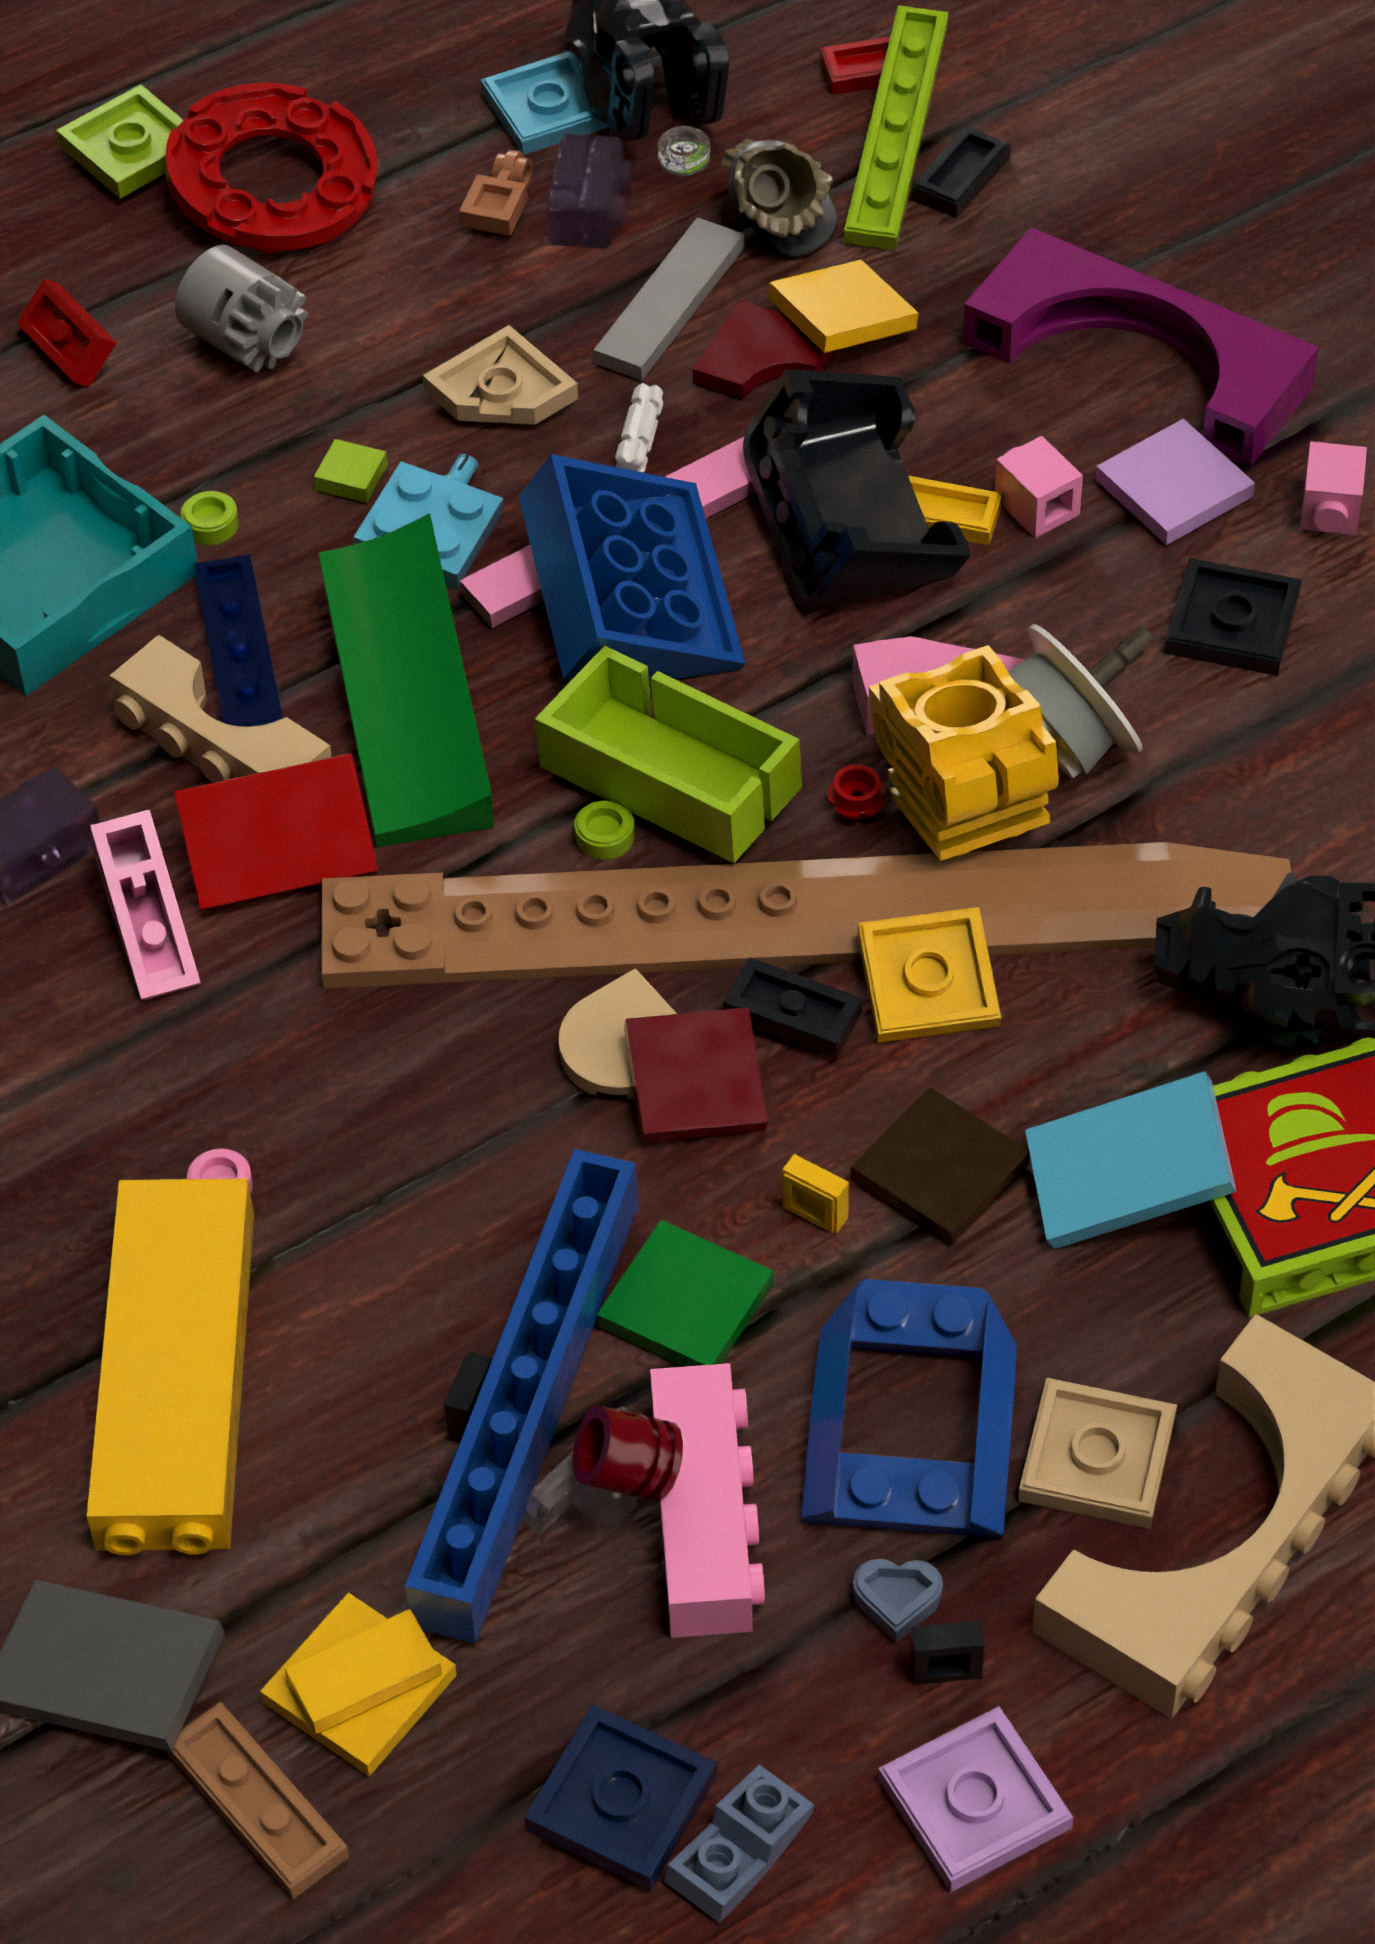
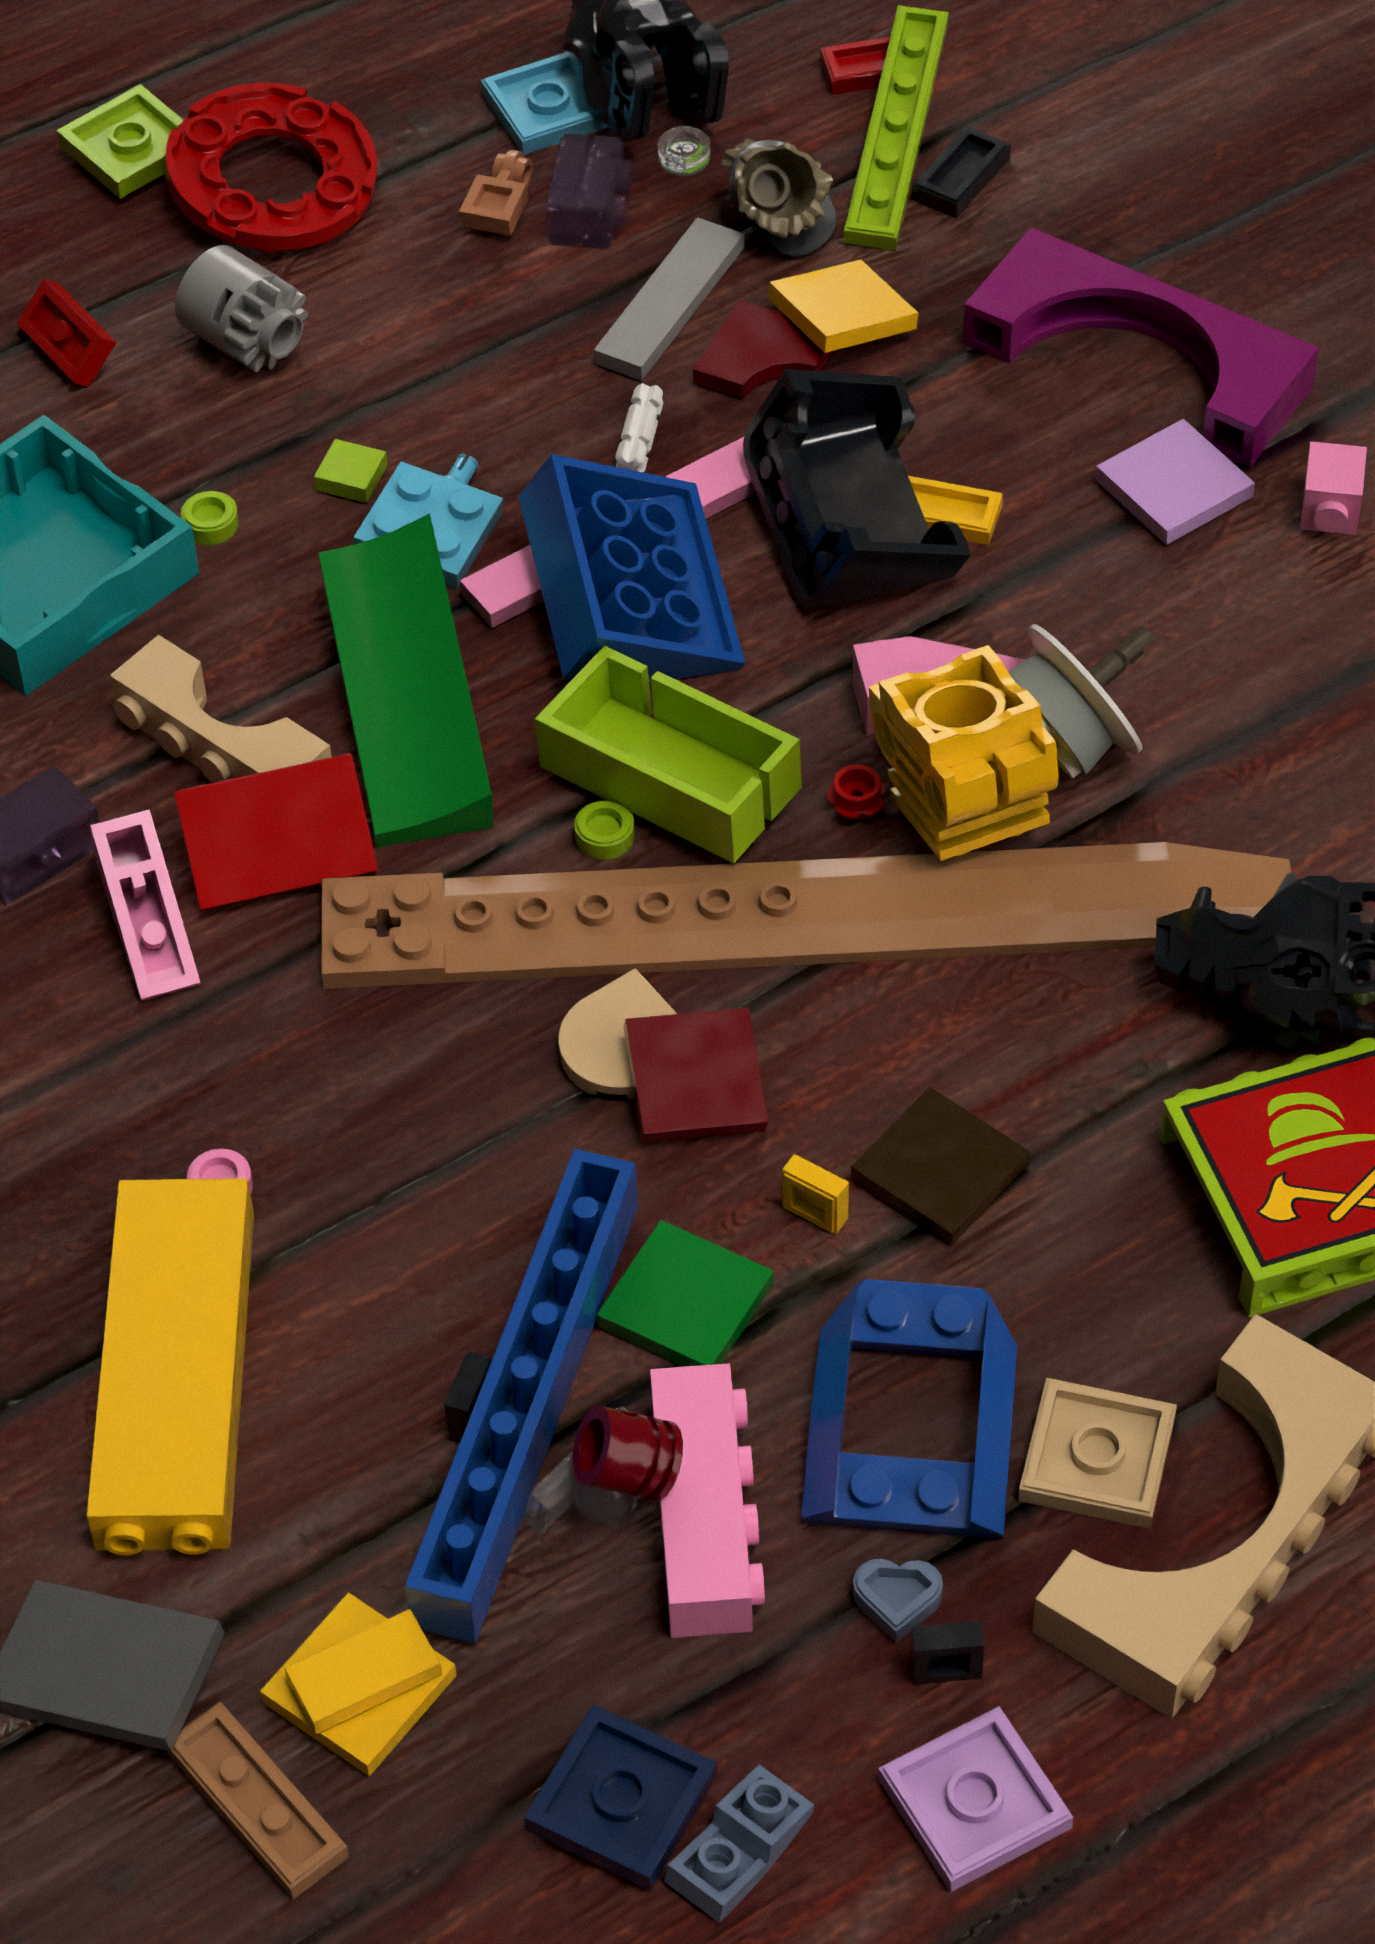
(238, 642): clear blue tile -> none
(501, 382): tan plate -> none
(795, 1007): black plate -> none
(928, 974): yellow tile -> none
(1038, 486): bright pink brick -> none
(1130, 1160): medium azure tile -> none
(1233, 616): black tile -> none

